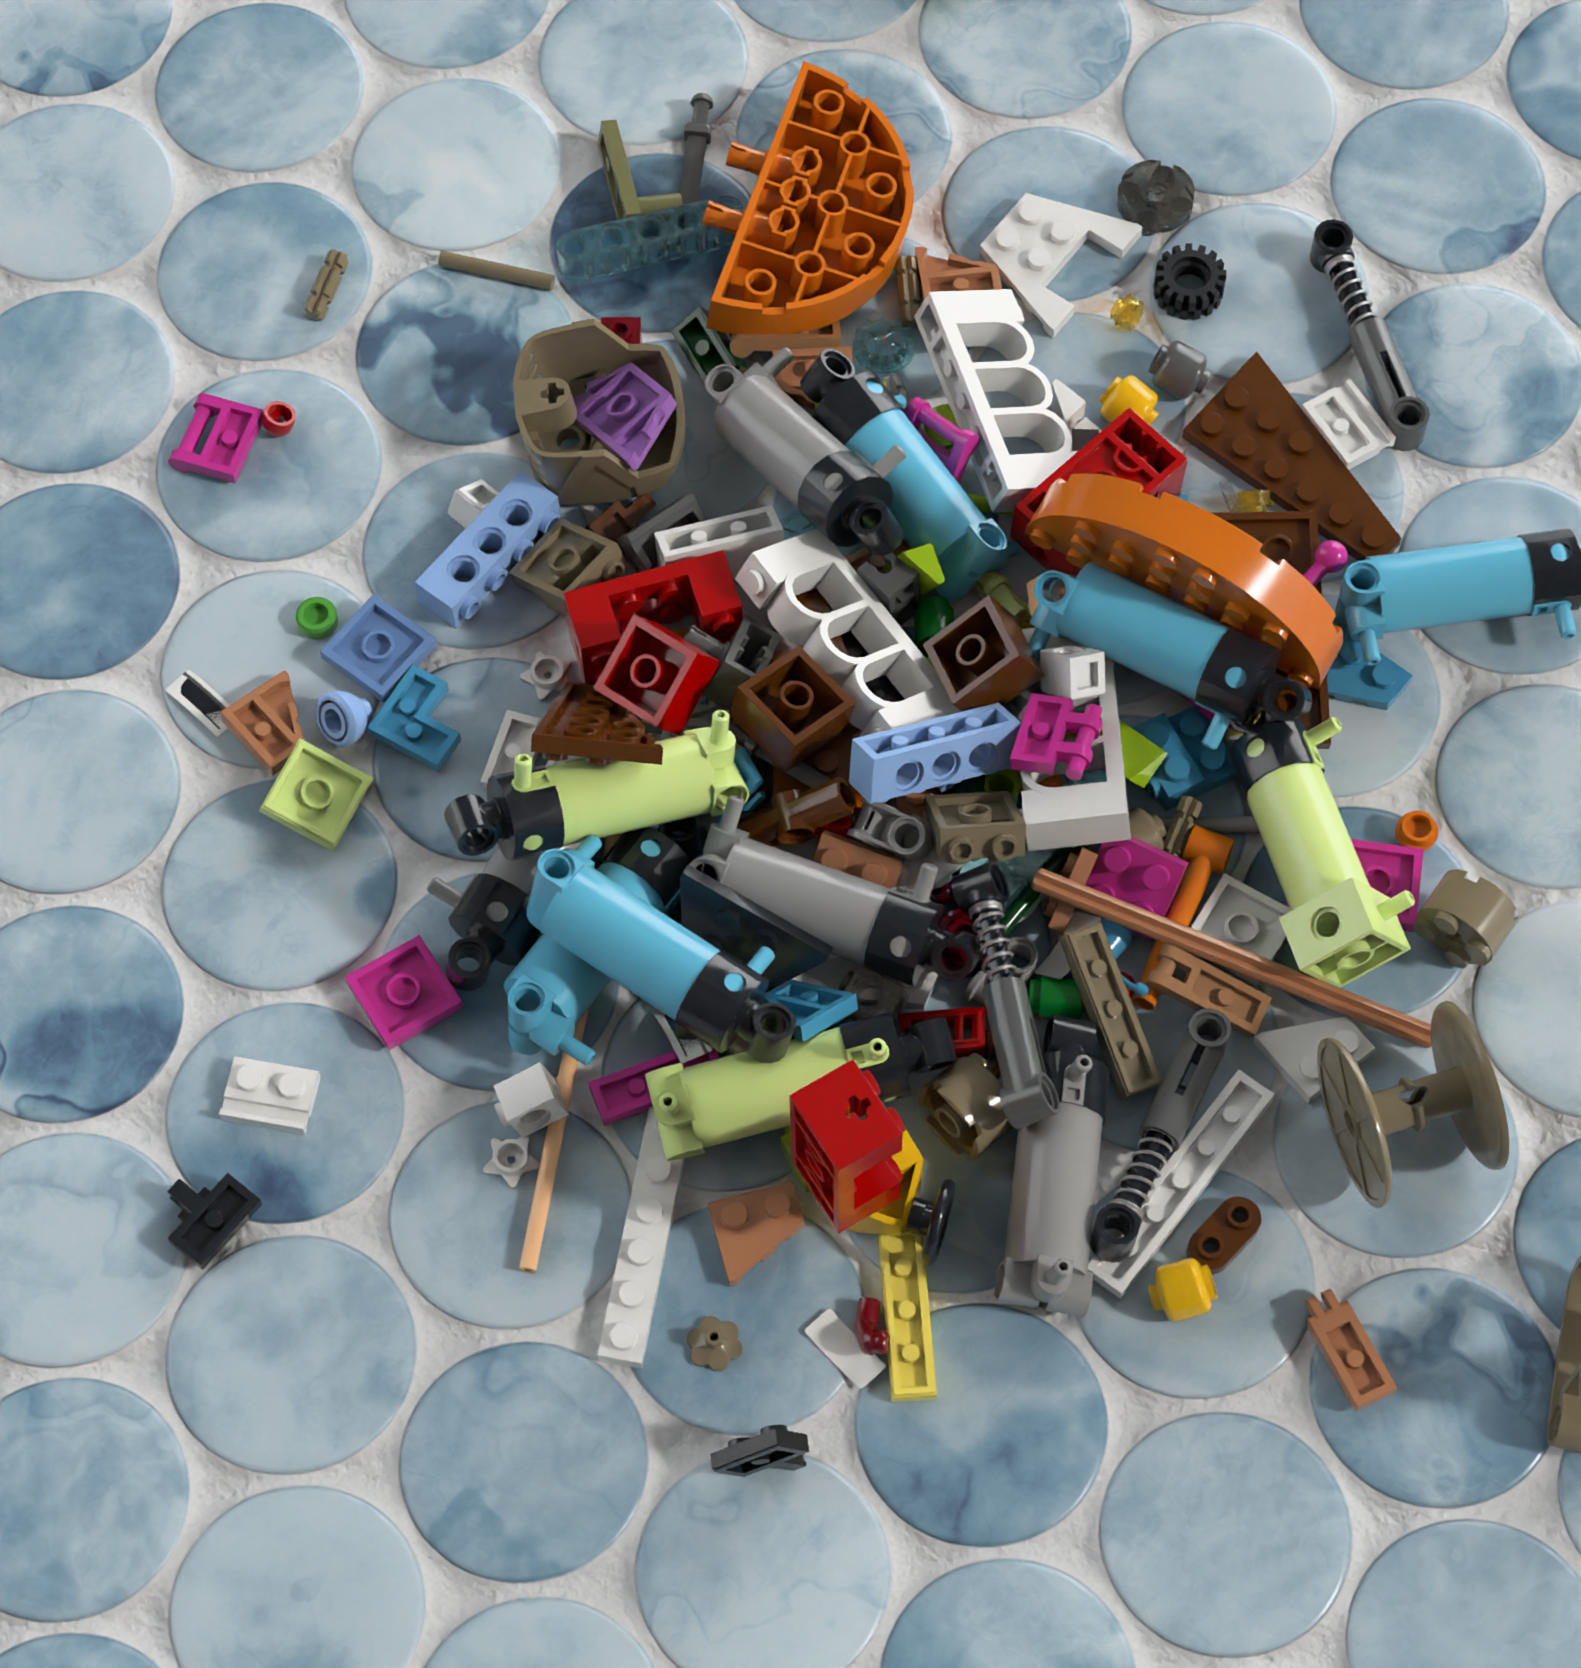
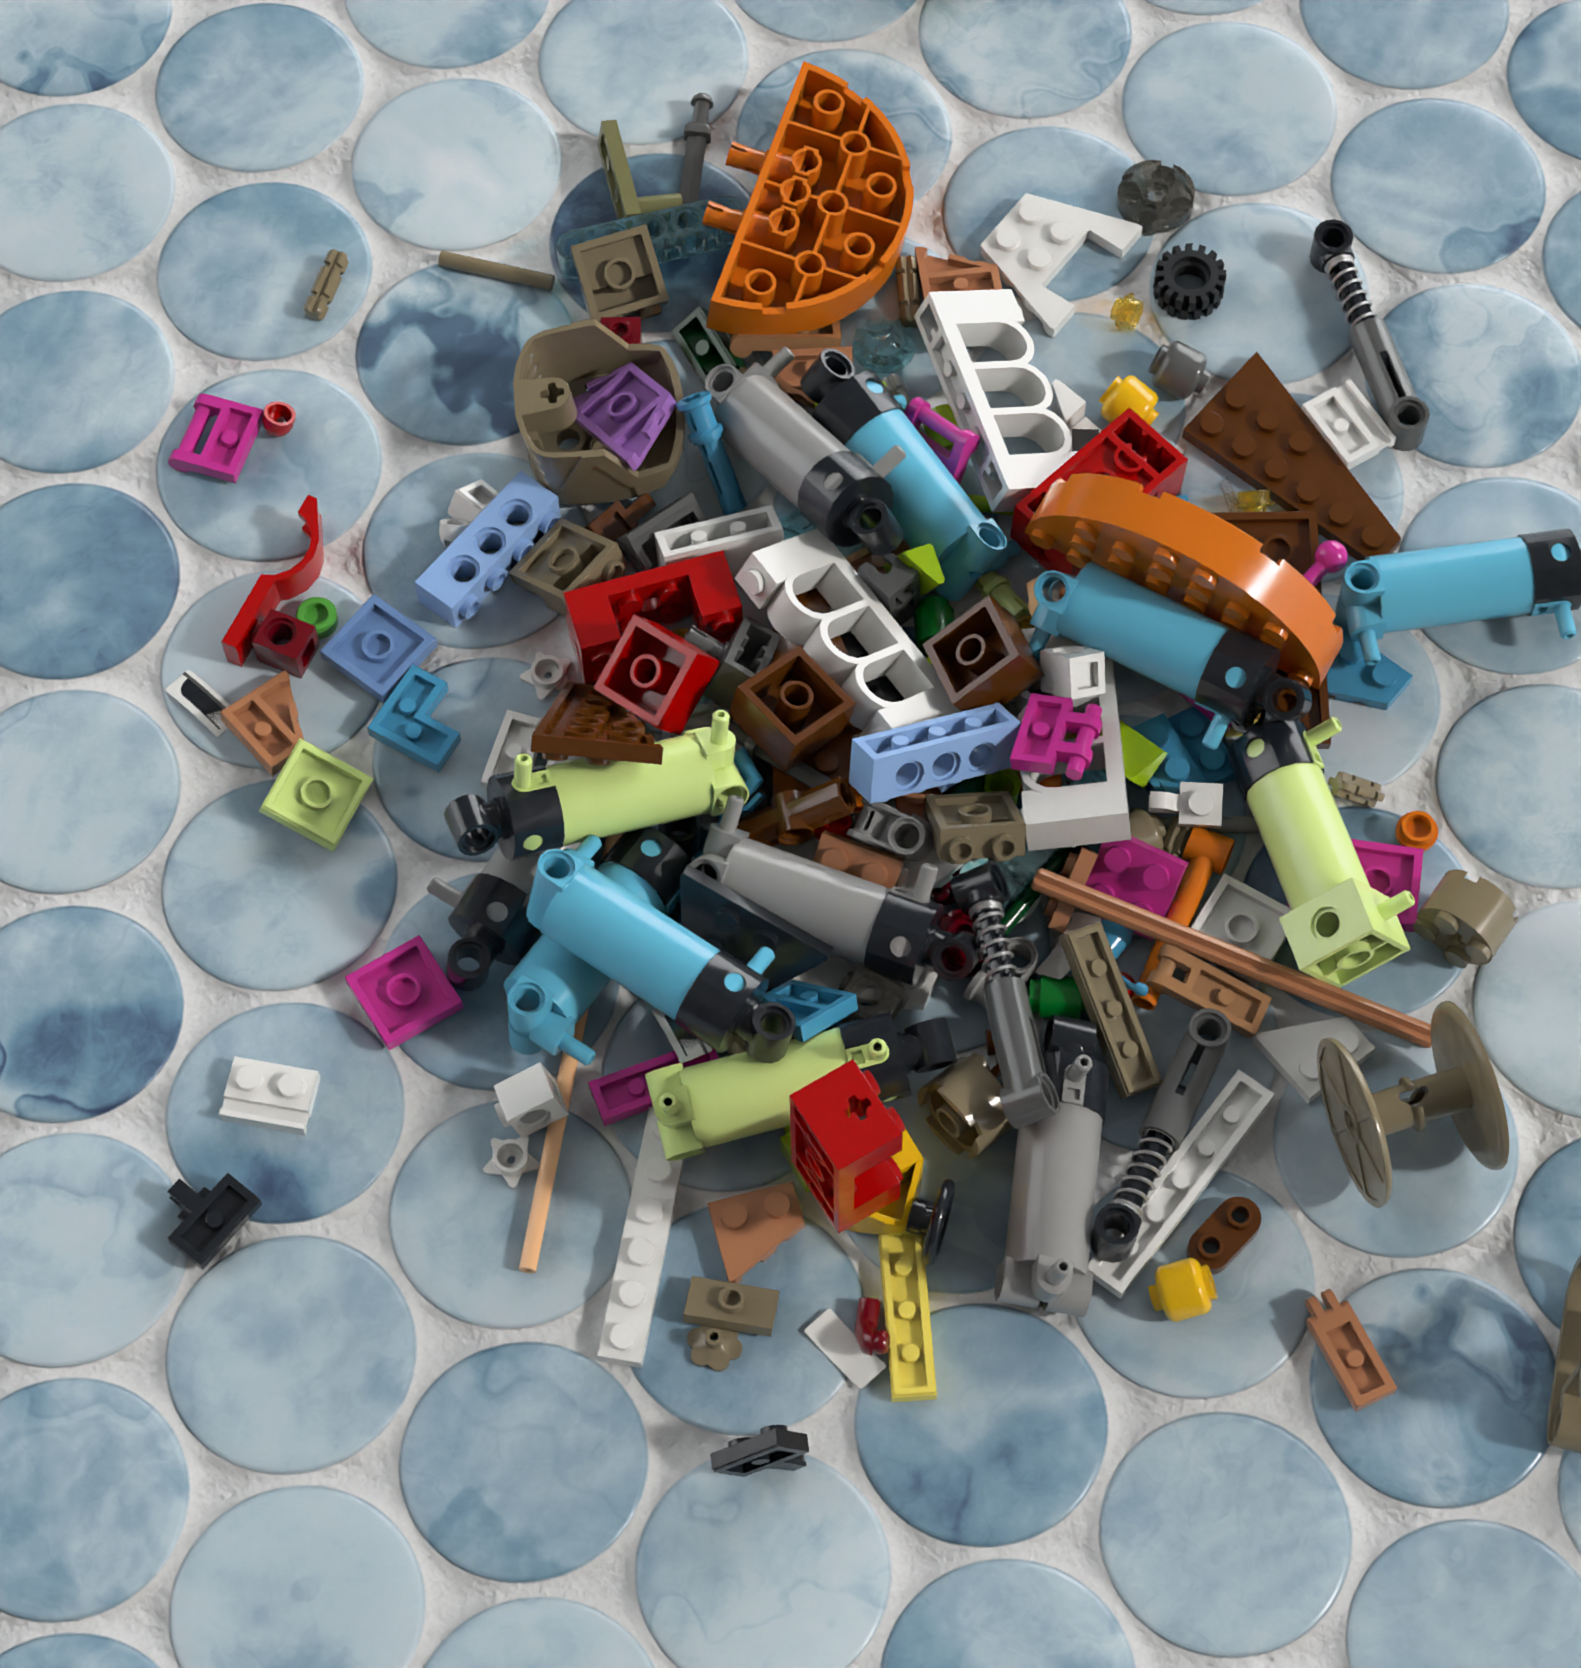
(275, 588): none -> red piece
(293, 656): none -> dark red brick
(342, 717): light blue brick -> none
(450, 529): none -> white hinge
(620, 275): none -> dark tan plate
(707, 435): none -> dark azure pin
(731, 1306): none -> dark tan plate
(958, 1019): red slope -> none
(1195, 804): none -> white plate
(1356, 789): none -> dark tan axle

